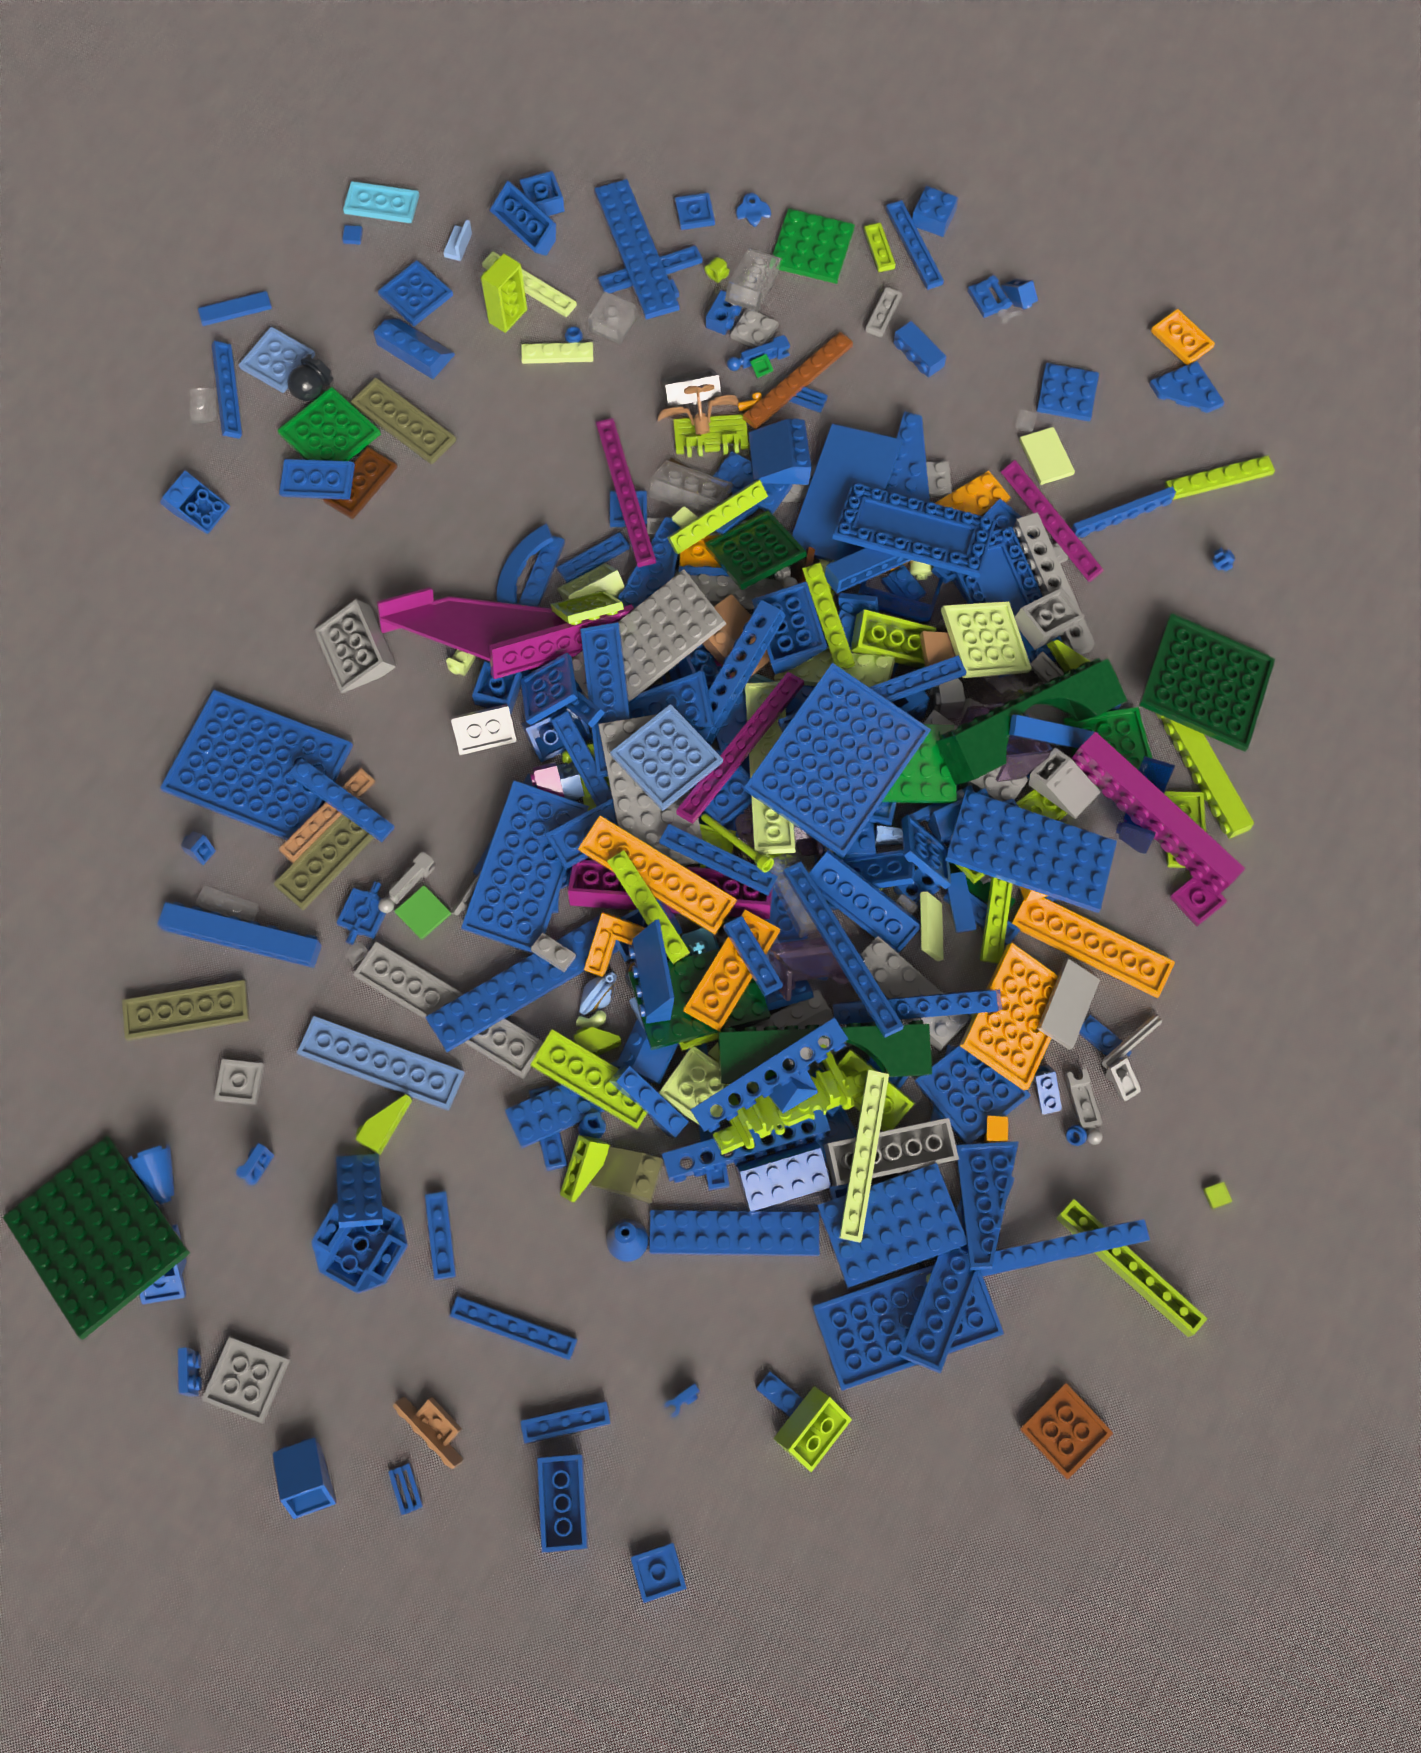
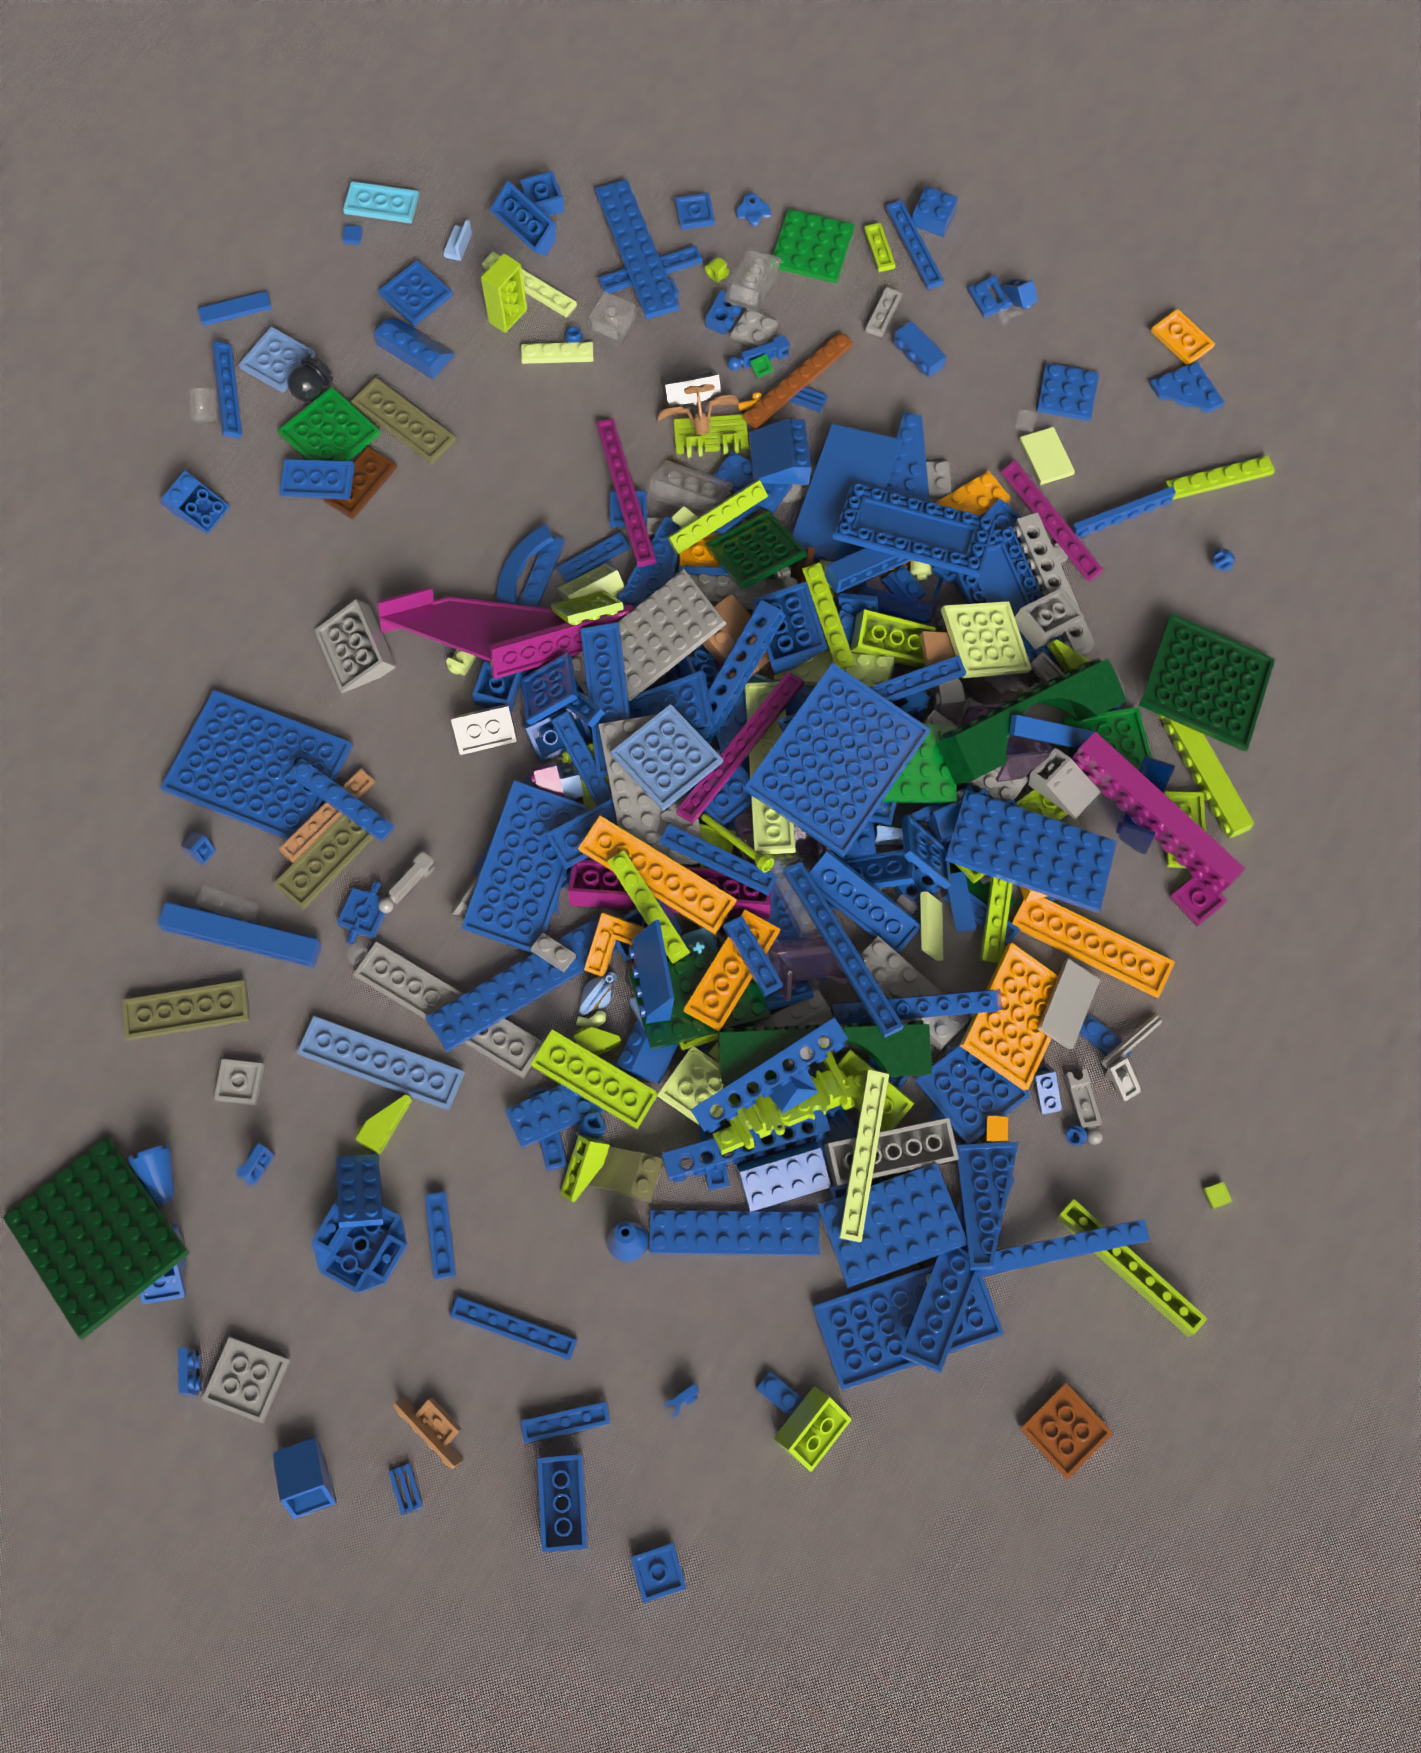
(422, 912): bright green tile -> none
(643, 1094): blue arch -> none

